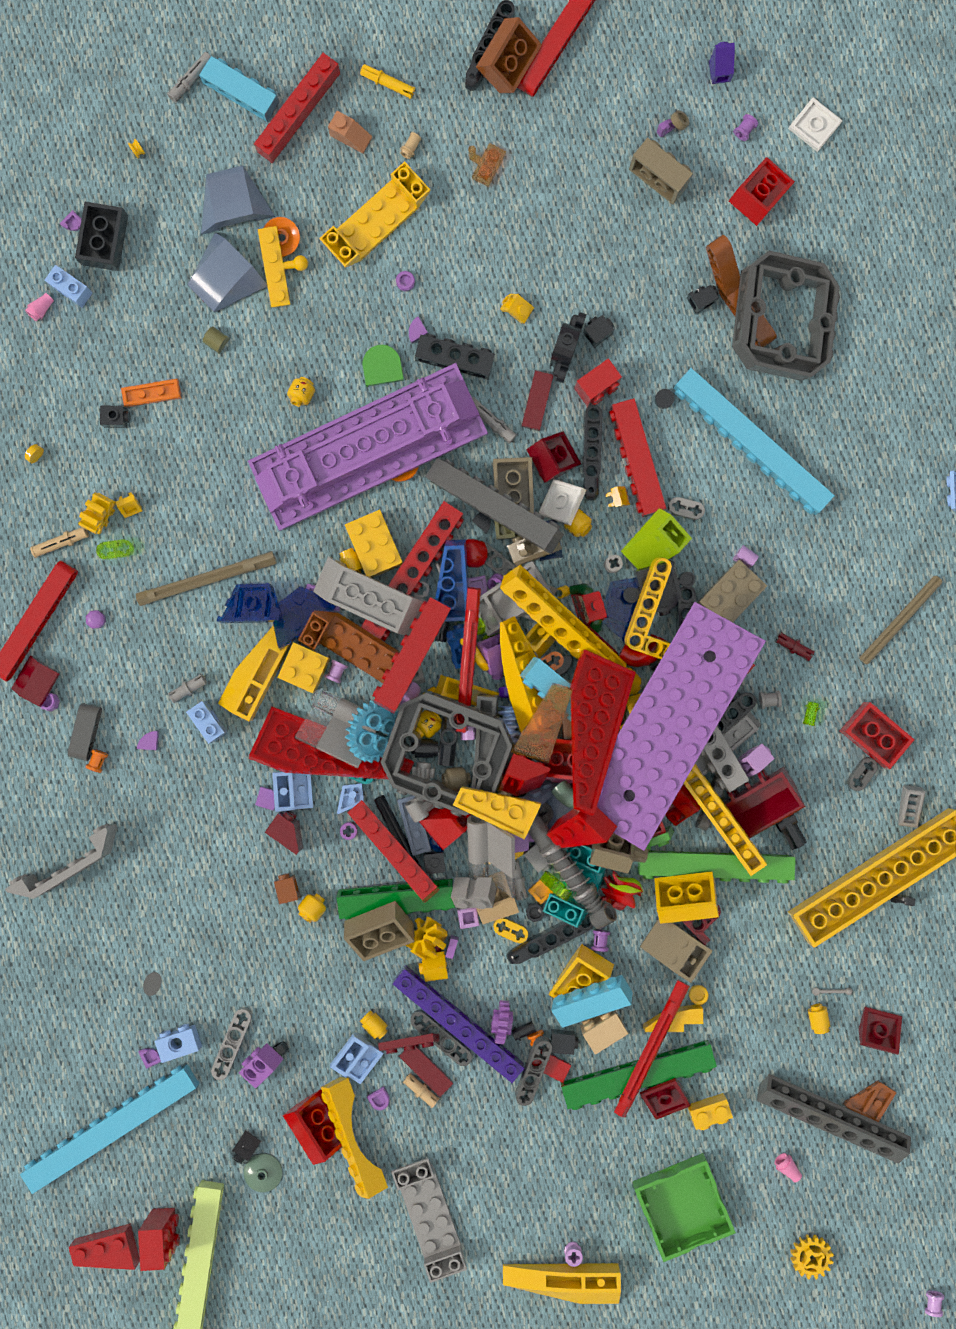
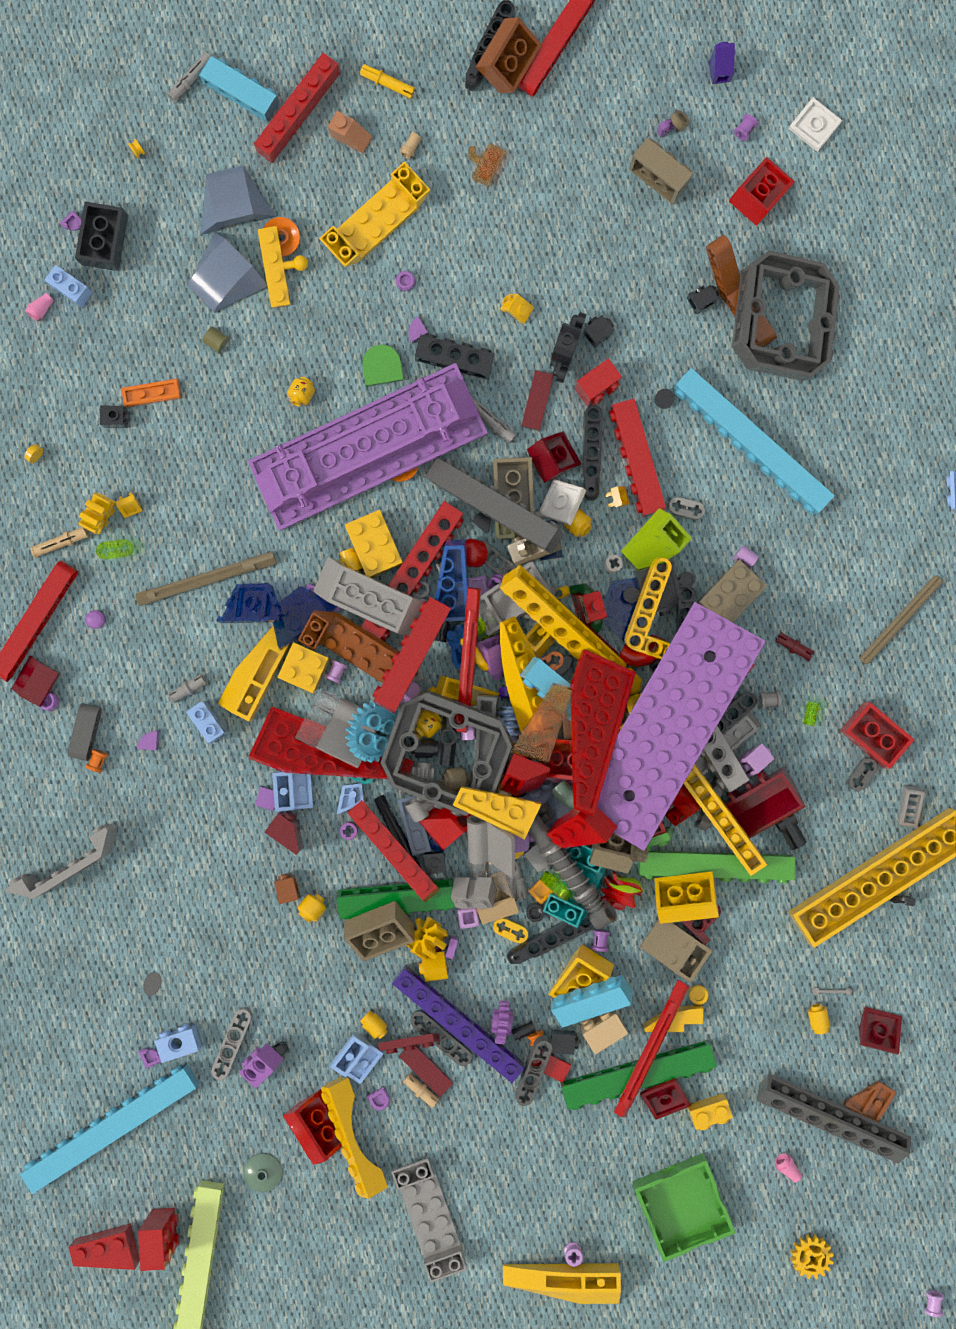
(245, 1148): black bracket -> none

